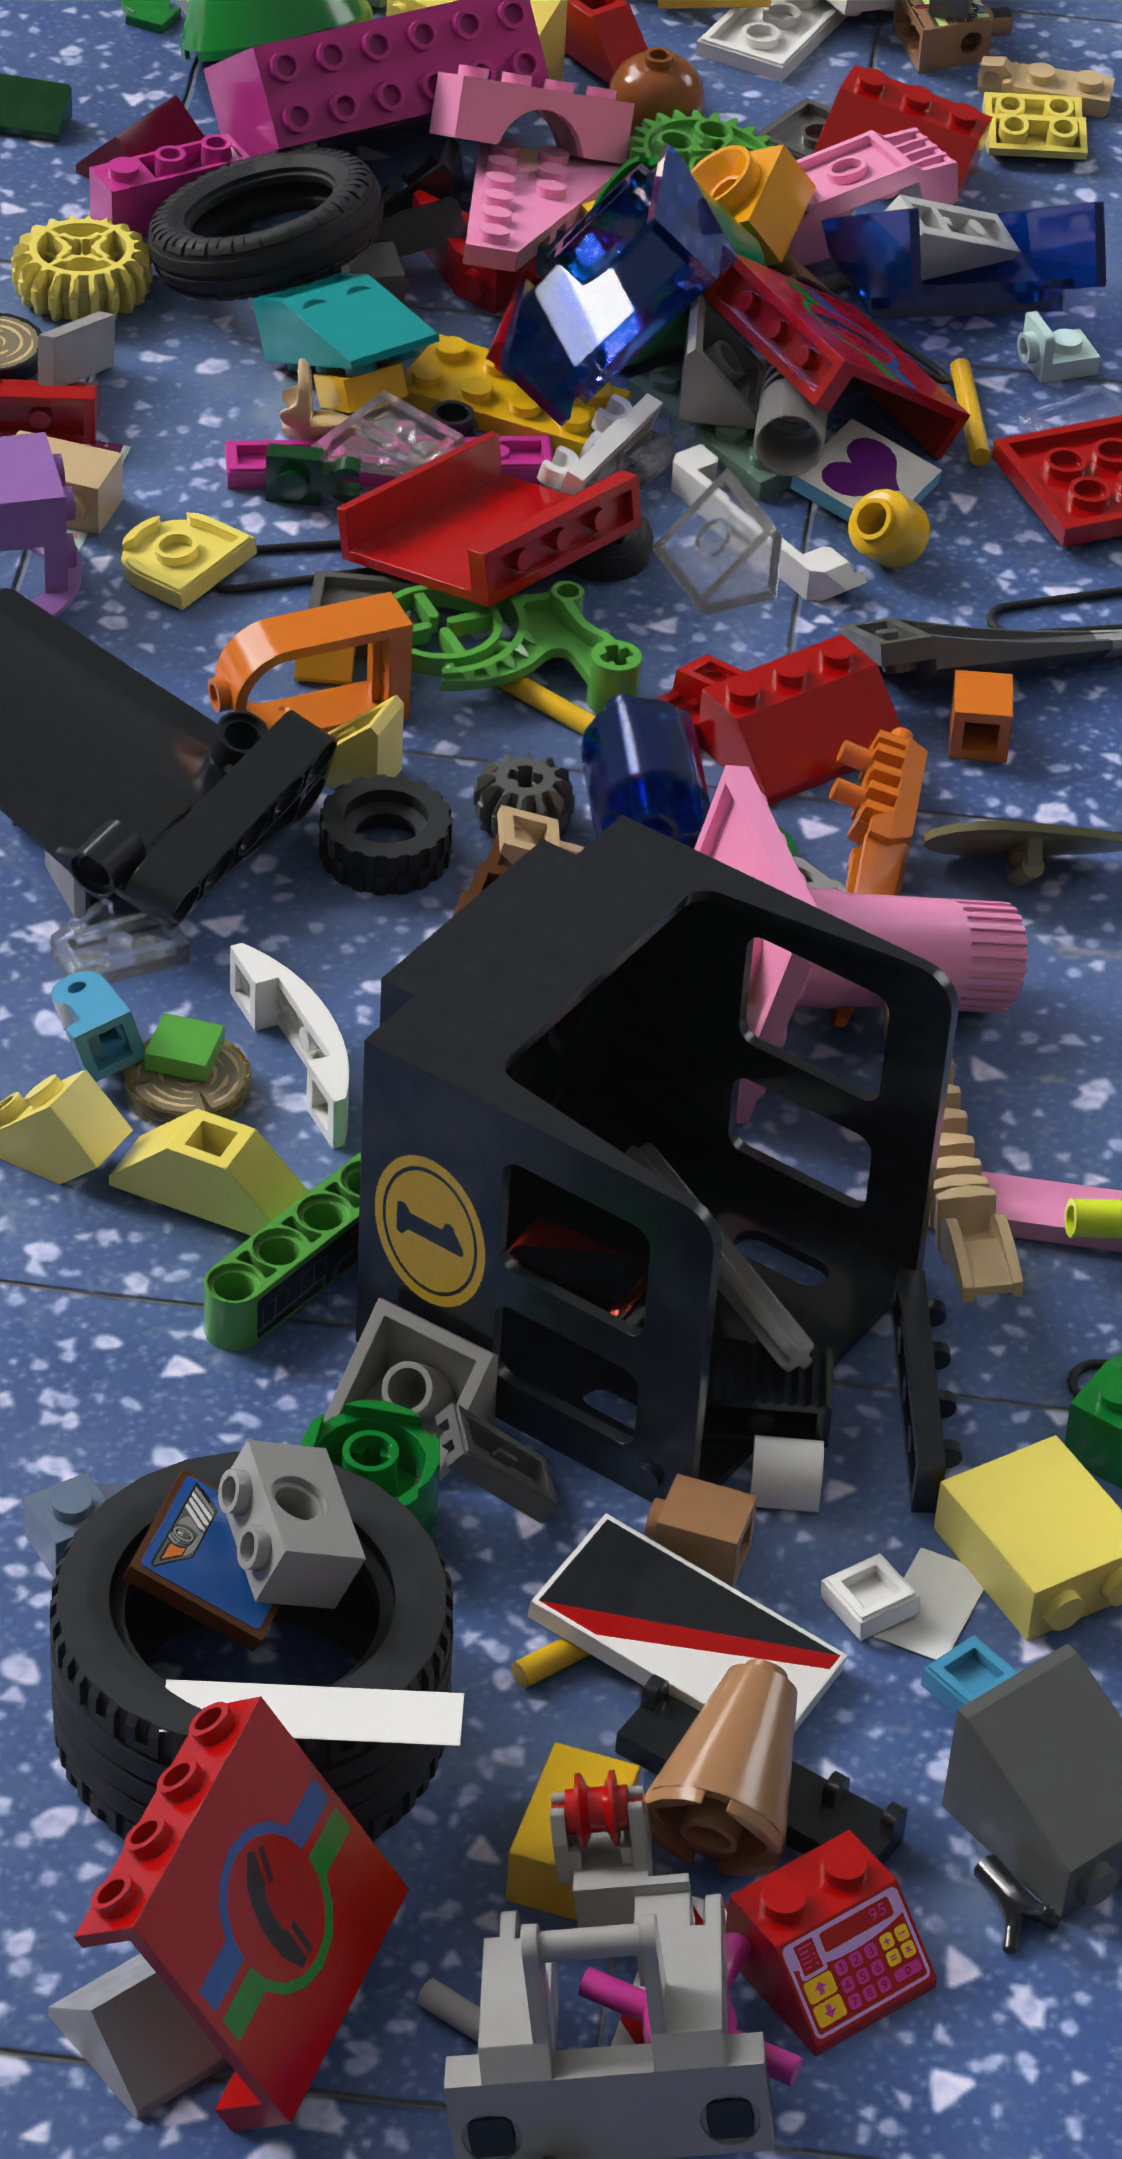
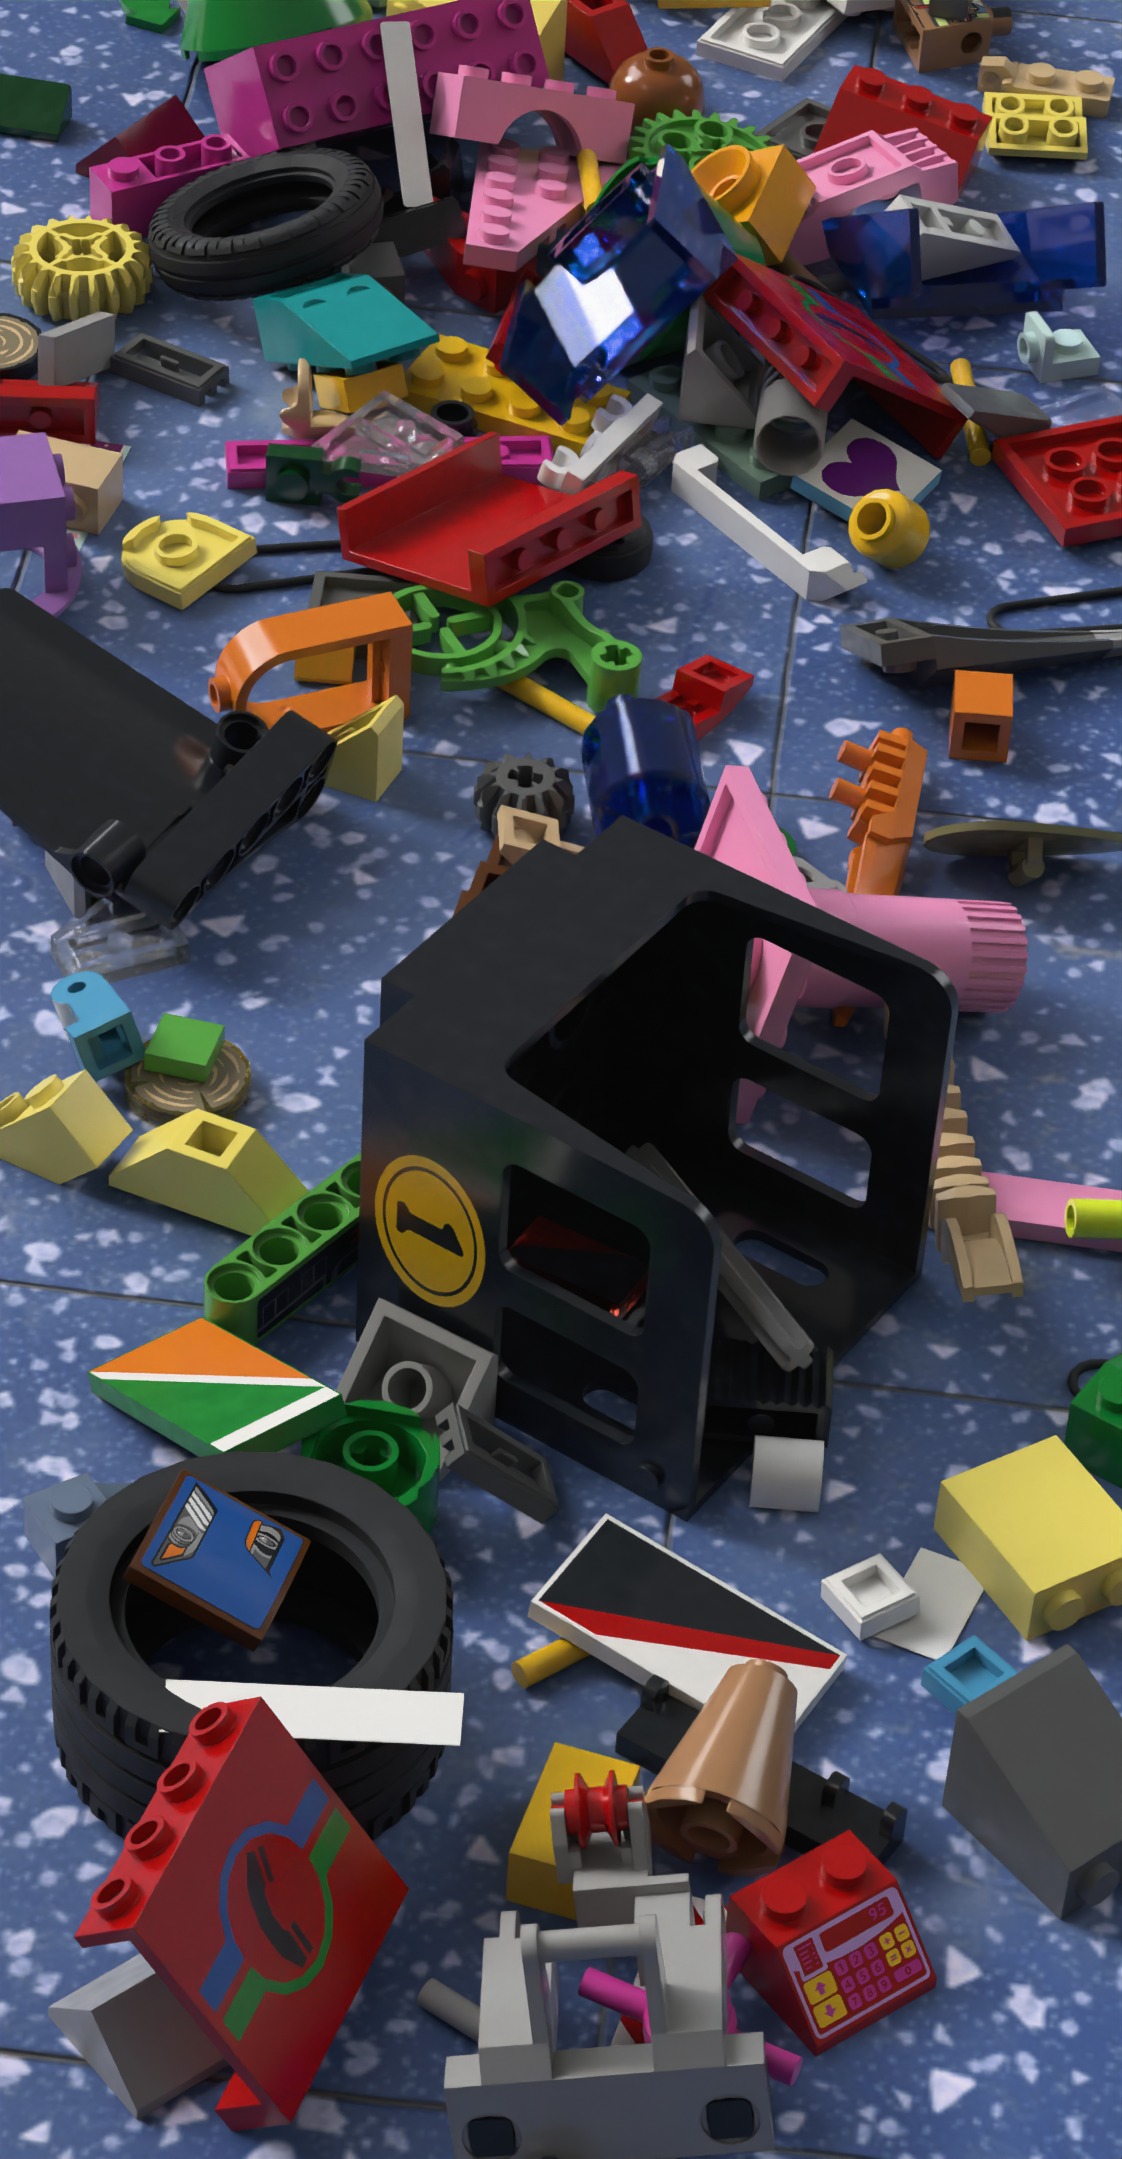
(169, 369): none -> dark grey tile
(216, 1392): none -> tile
(277, 996): white slope -> none
(290, 1524): light grey brick -> none
(378, 865): black tyre -> none
(406, 113): none -> white sticker
(589, 177): none -> yellow bar
(705, 1525): medium nougat brick -> none
(723, 549): clear slope -> none
(795, 716): red slope -> none
(920, 1400): black hinge -> none
(997, 410): none -> dark grey slope
(1013, 1901): black bar -> none

